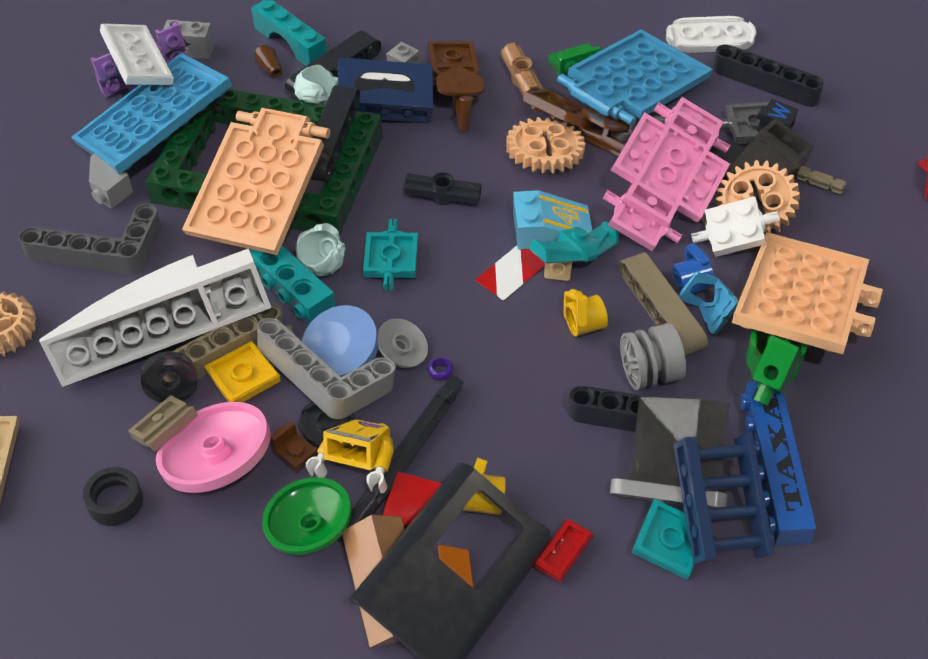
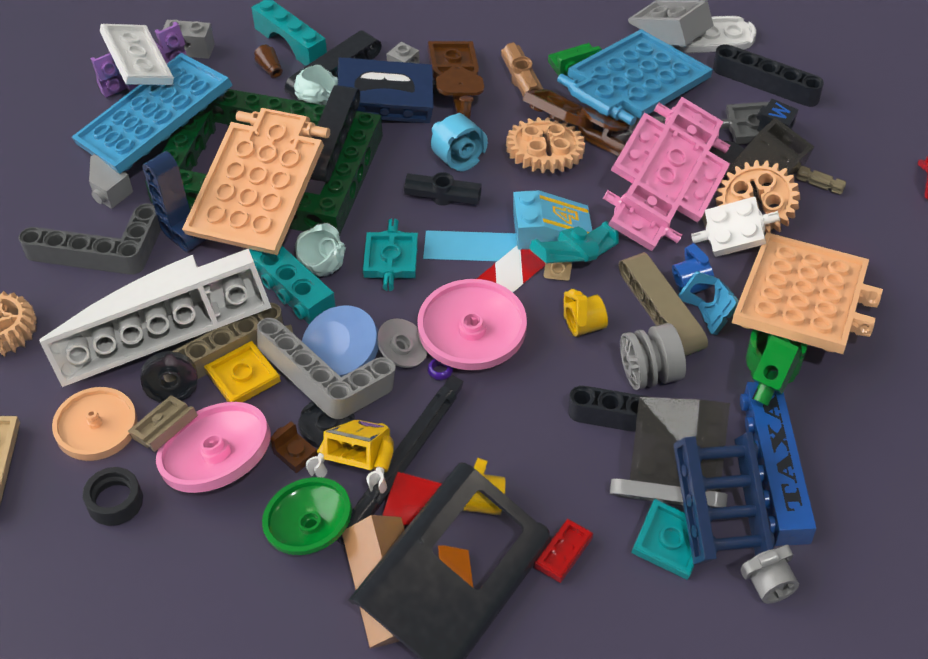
(94, 423): none -> light nougat piece
(169, 199): none -> dark blue beam
(458, 142): none -> medium azure brick
(468, 245): none -> medium azure sticker
(472, 324): none -> bright pink dish
(674, 20): none -> light grey slope
(772, 574): none -> light grey piece

